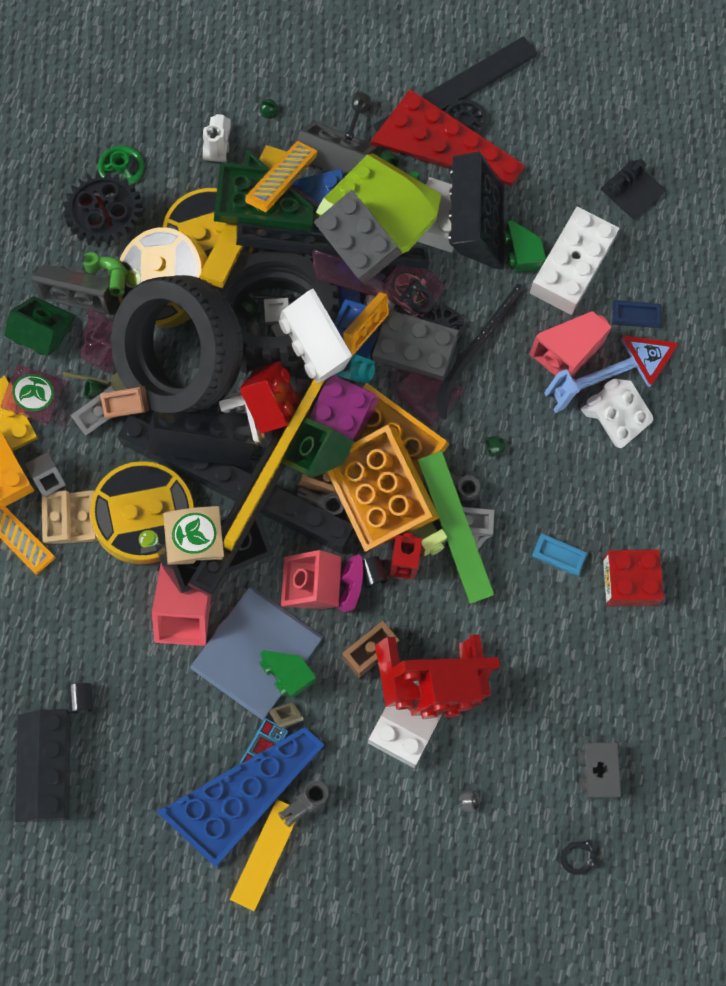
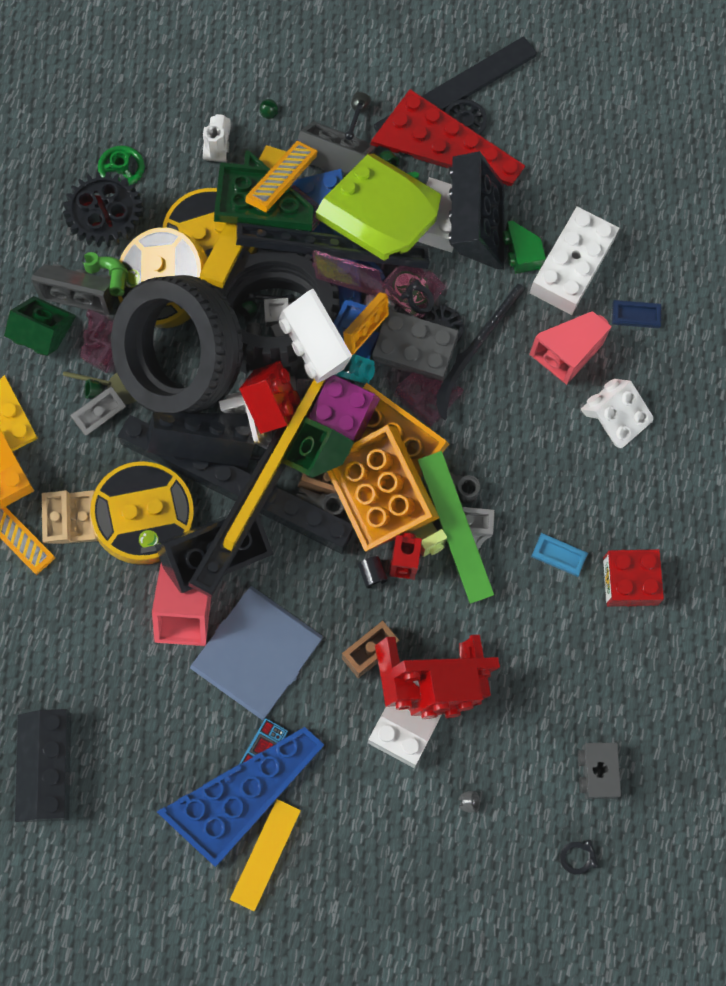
(32, 394): slope -> none
(45, 474): dark grey brick -> none
(80, 697): black beam -> none
(124, 402): nougat tile -> none
(193, 535): slope -> none
(286, 715): dark tan slope -> none
(289, 671): green slope -> none
(304, 803): dark grey pin -> none
(311, 580): coral slope -> none
(351, 577): dark pink slope -> none
(358, 237): dark grey brick -> none
(497, 445): dark green hinge -> none
(633, 188): black hinge -> none
(646, 355): light blue piece -> none

